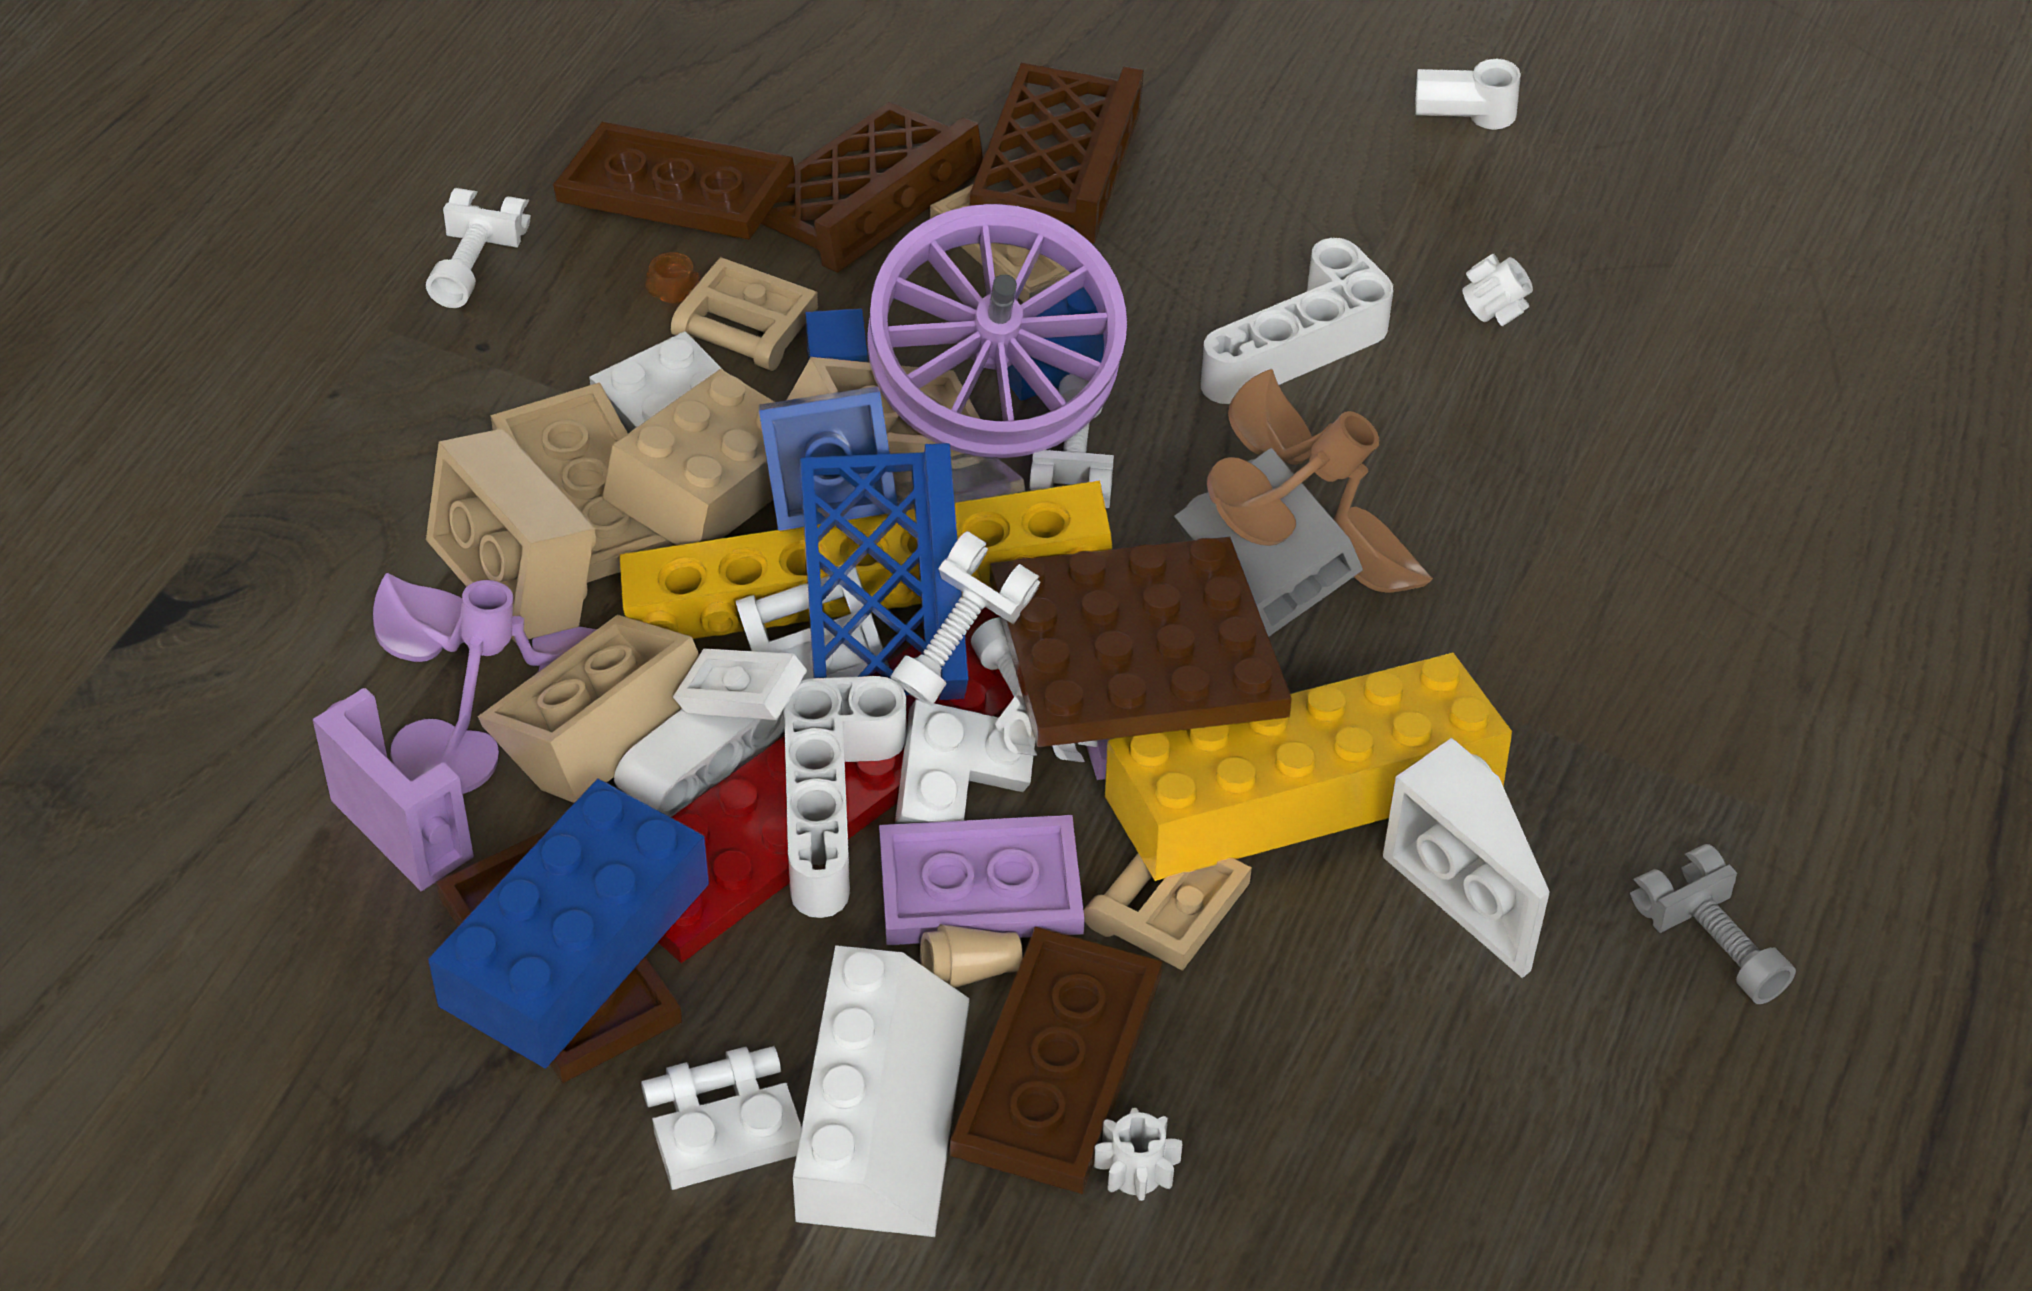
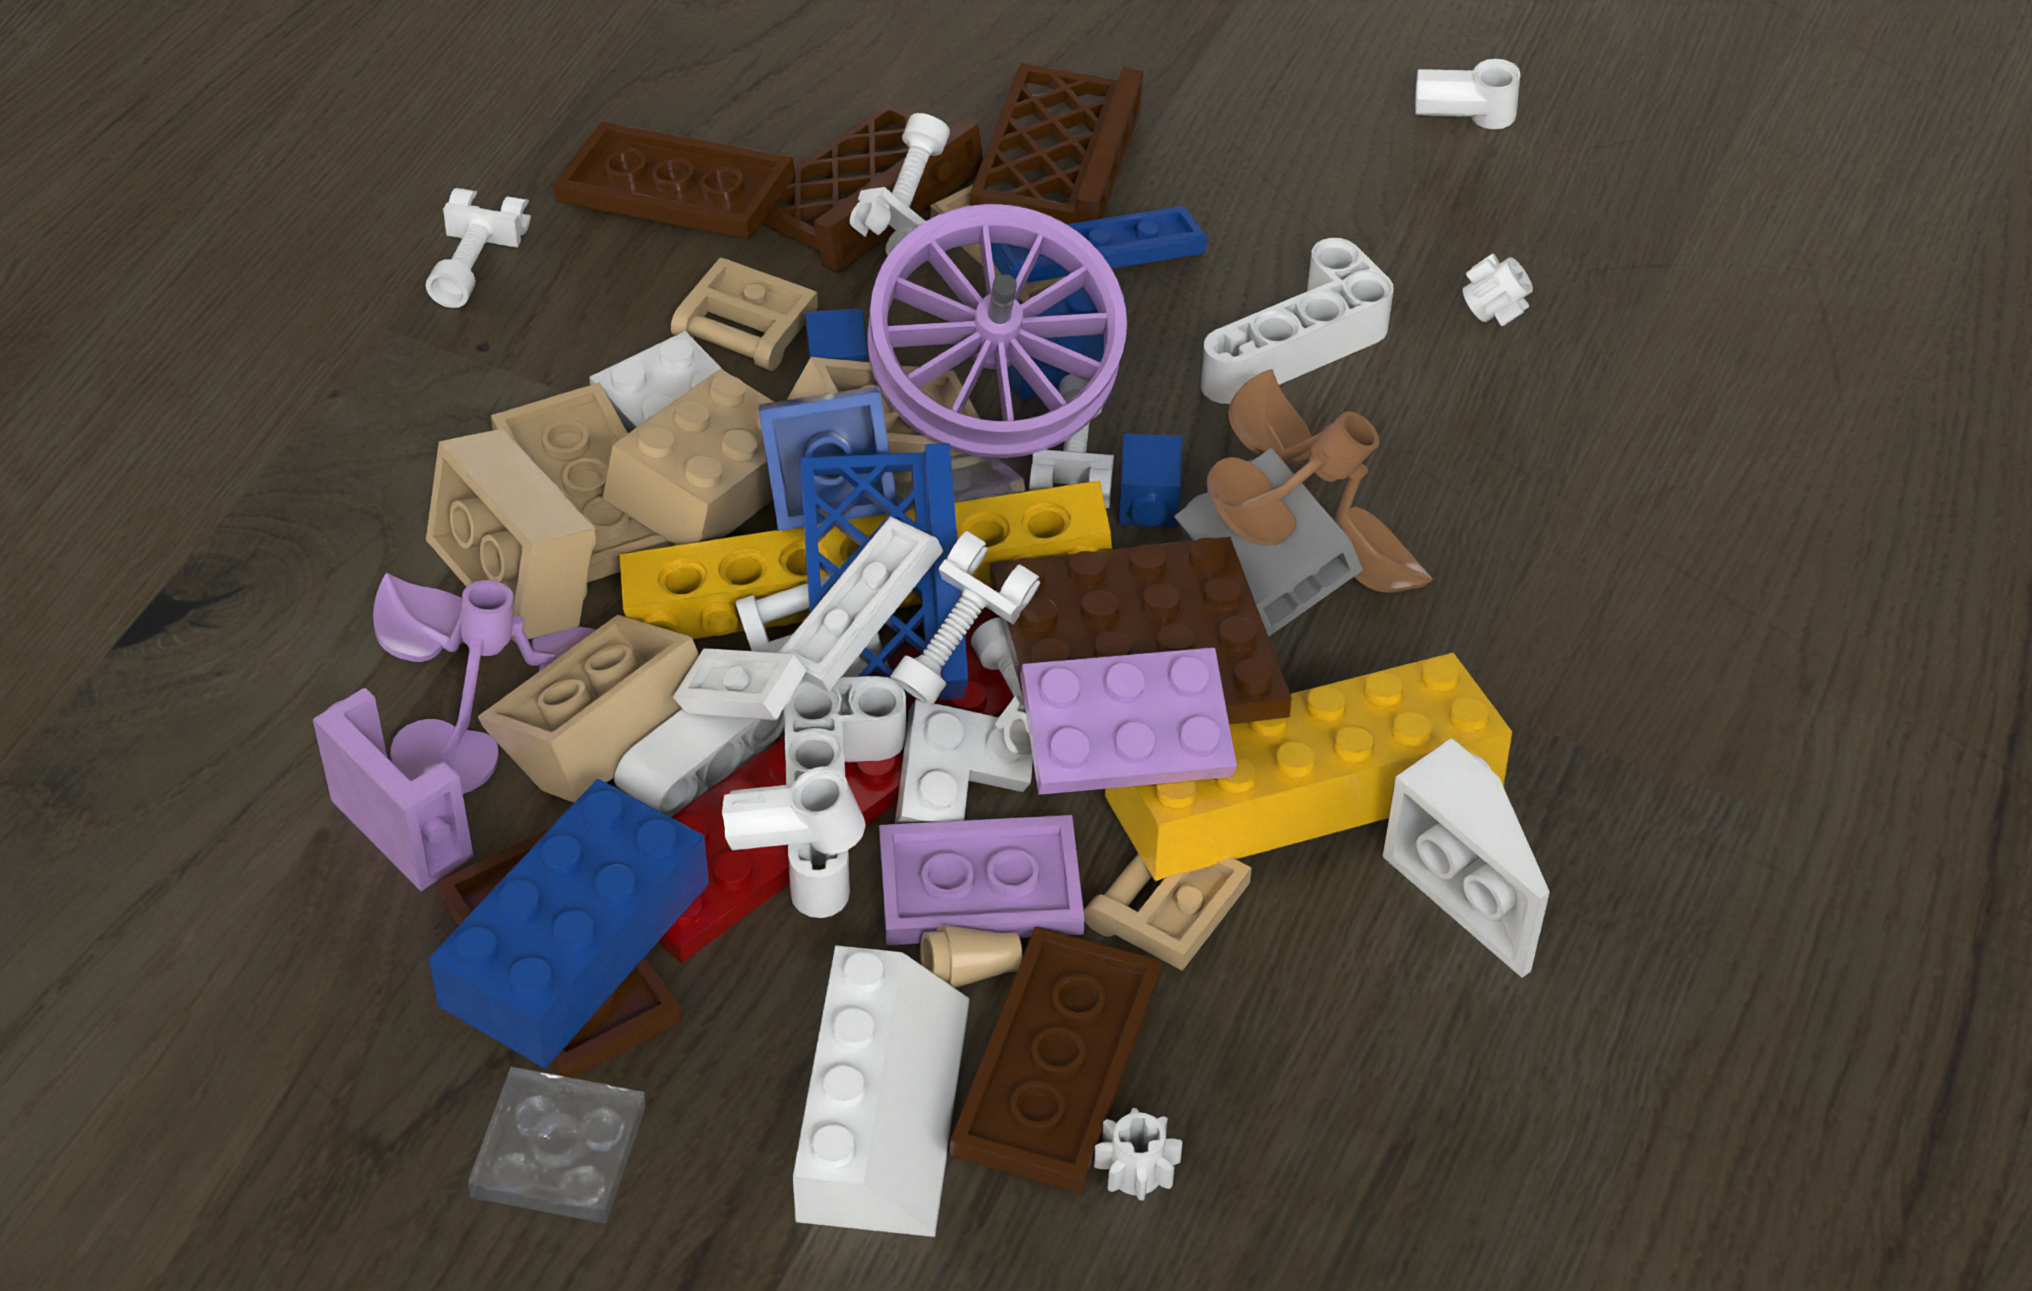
(557, 1145): none -> clear plate
(671, 277): clear orange plate -> none
(728, 1133): white plate -> none
(811, 810): none -> white piece
(862, 601): none -> white tile
(879, 206): none -> white bar
(1120, 240): none -> blue tile
(1127, 720): none -> lavender plate
(1150, 480): none -> blue brick
(1711, 882): light grey bar -> none

